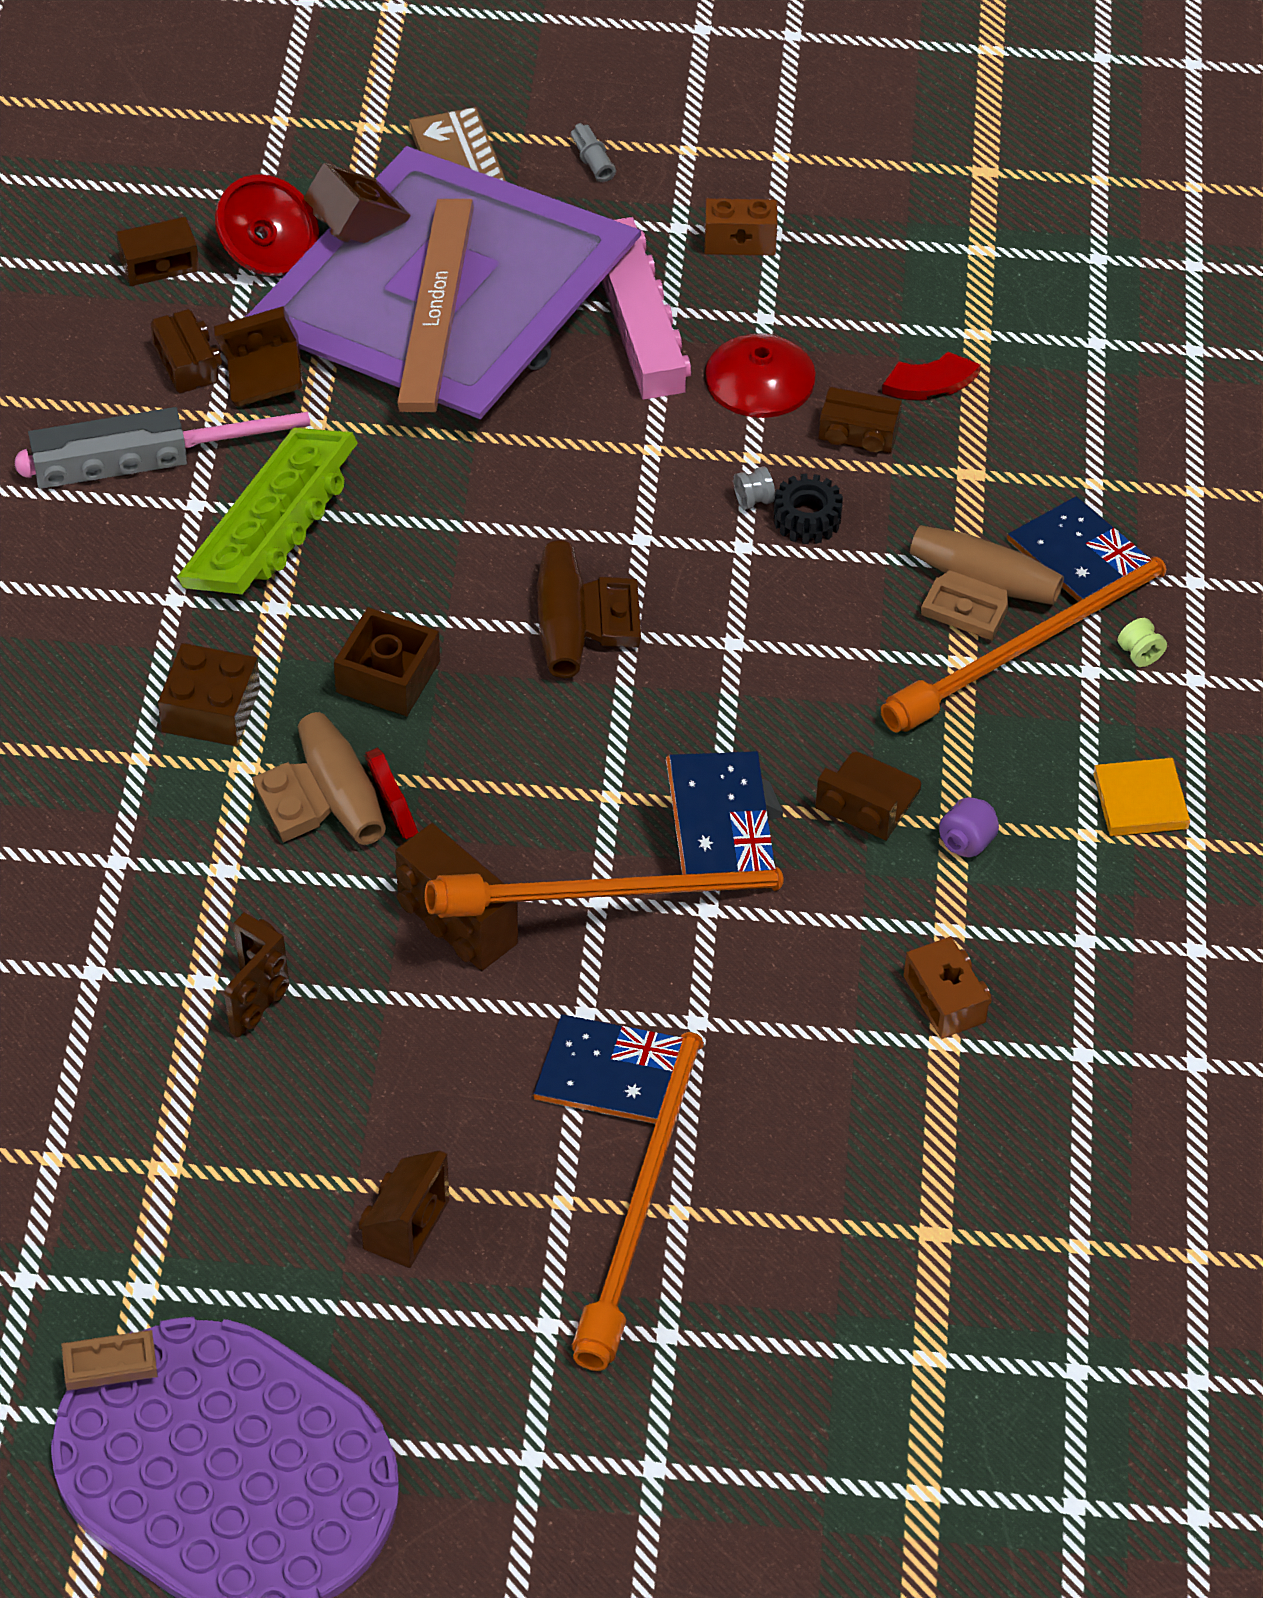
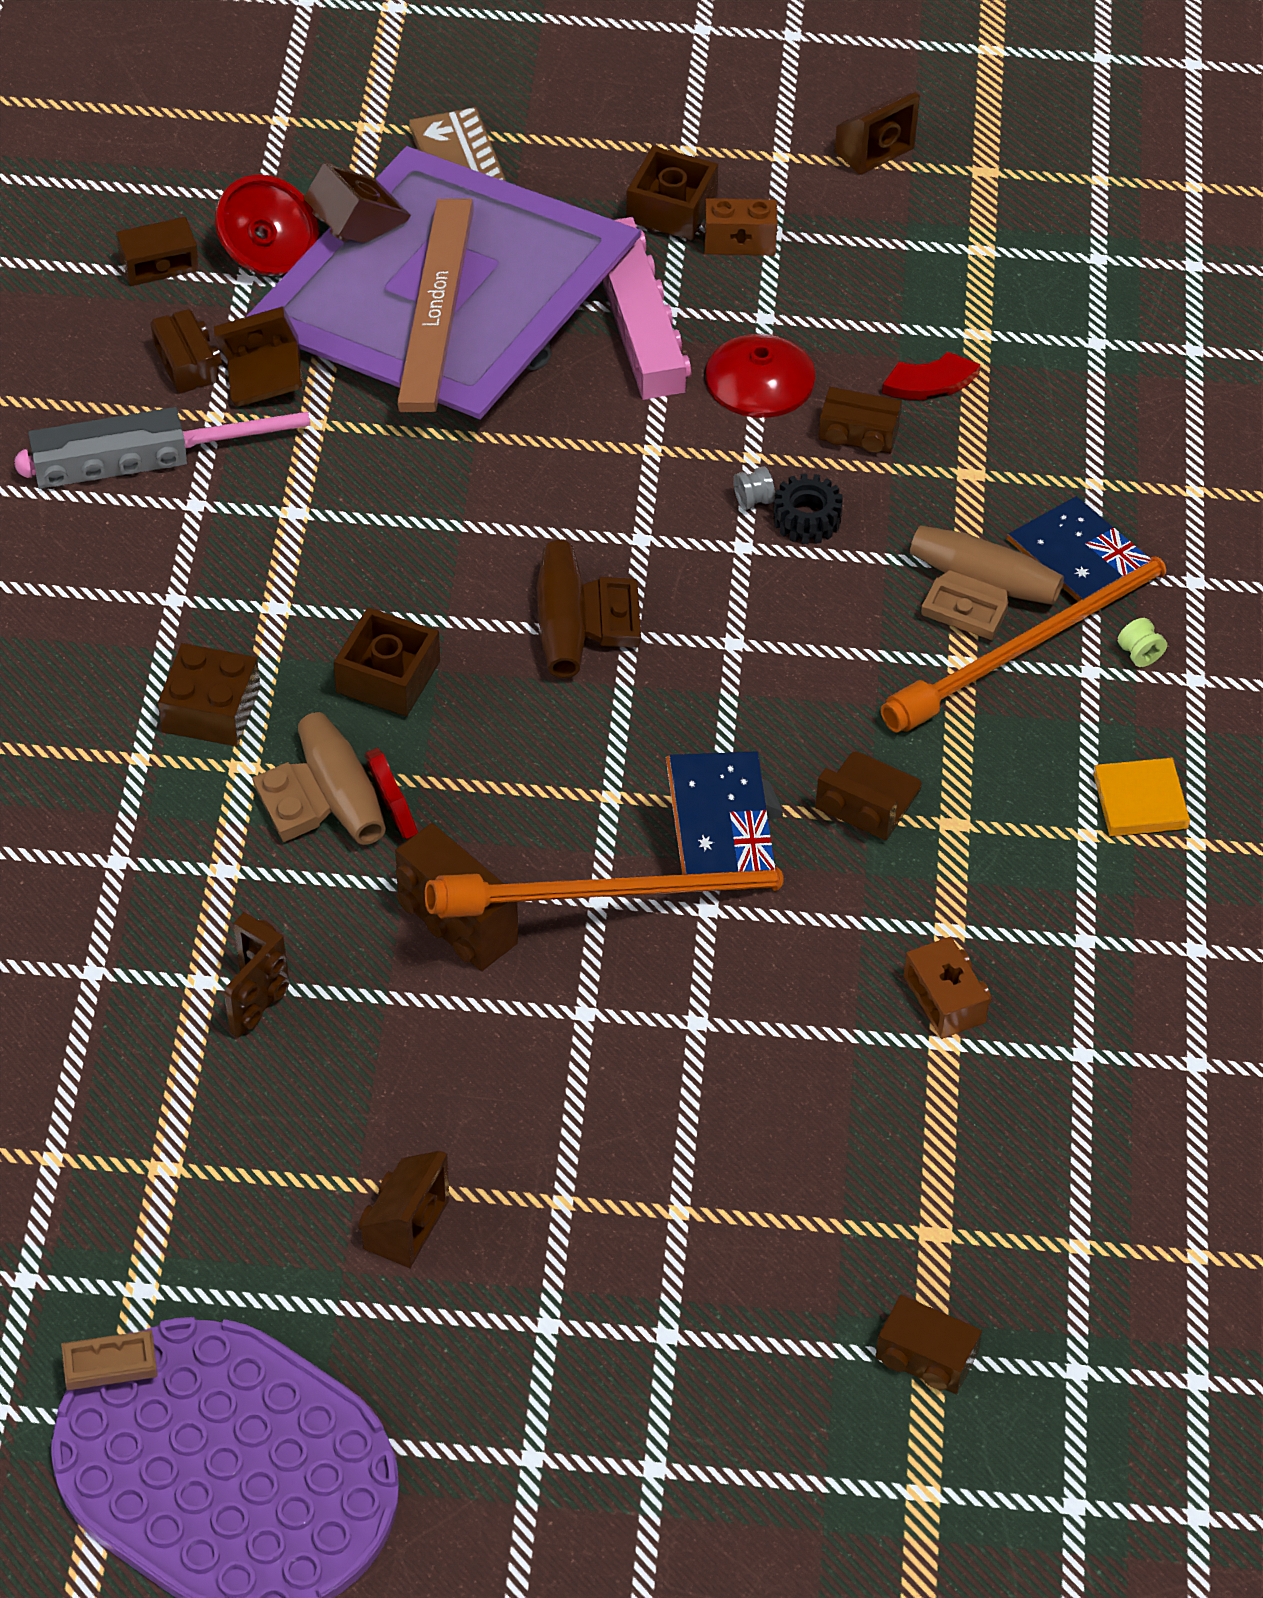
(271, 512): lime plate -> none
(593, 153): light grey axle -> none
(630, 1077): flag -> none
(671, 192): none -> reddish brown brick
(878, 133): none -> reddish brown slope
(928, 1344): none -> reddish brown brick
(969, 827): medium lavender head -> none

